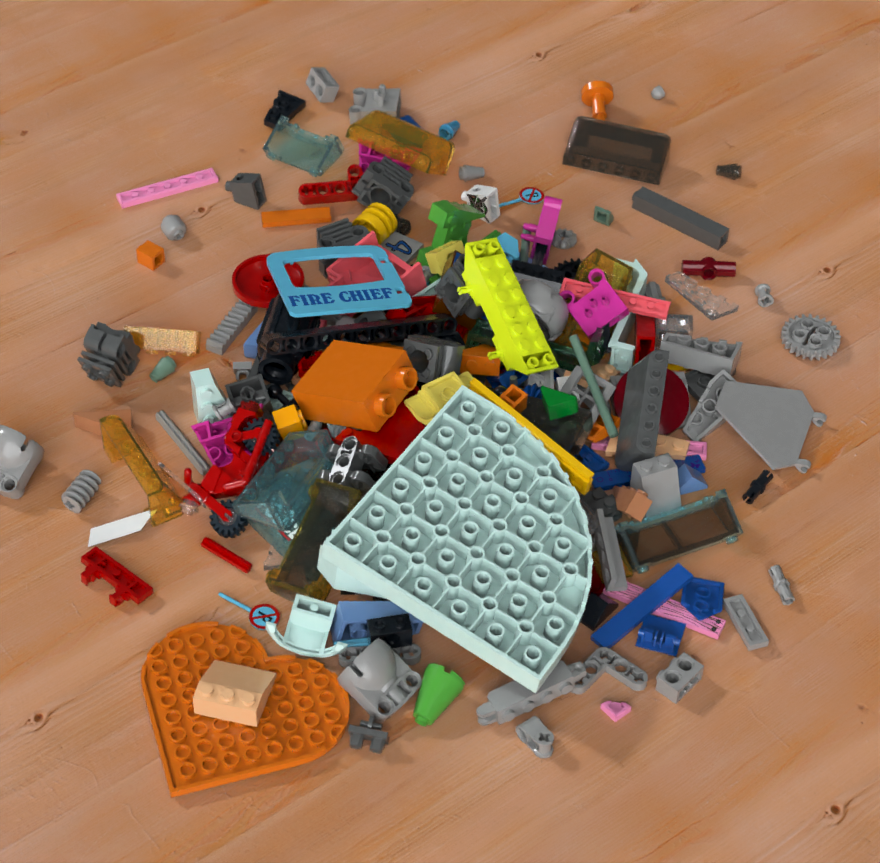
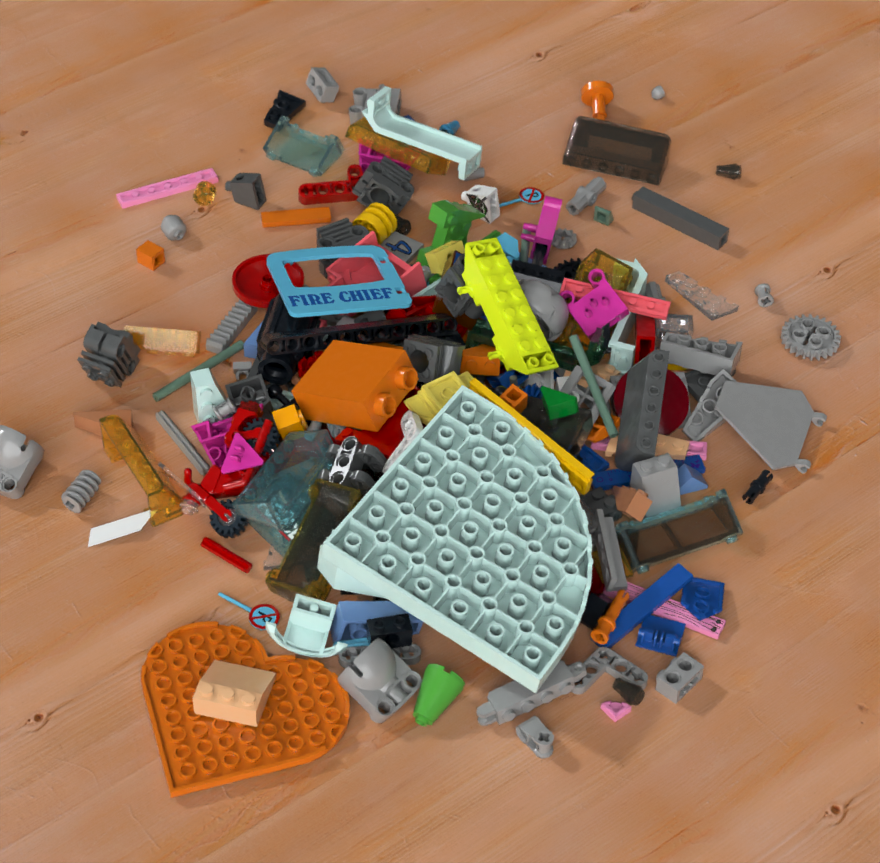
(126, 583): red hinge -> none
(163, 368): sand green cone -> none
(204, 193): none -> clear yellow piece
(210, 363): none -> sand green piece
(240, 456): none -> dark pink piece
(377, 738): dark grey hips -> none
(388, 123): none -> light aqua panel
(411, 428): none -> white beam
(585, 196): none -> light grey piece
(607, 622): none -> orange pin
(630, 692): none -> clear smoke cone
(708, 268): dark red piece -> none
(745, 622): light grey plate -> none
(781, 585): light grey pin -> none

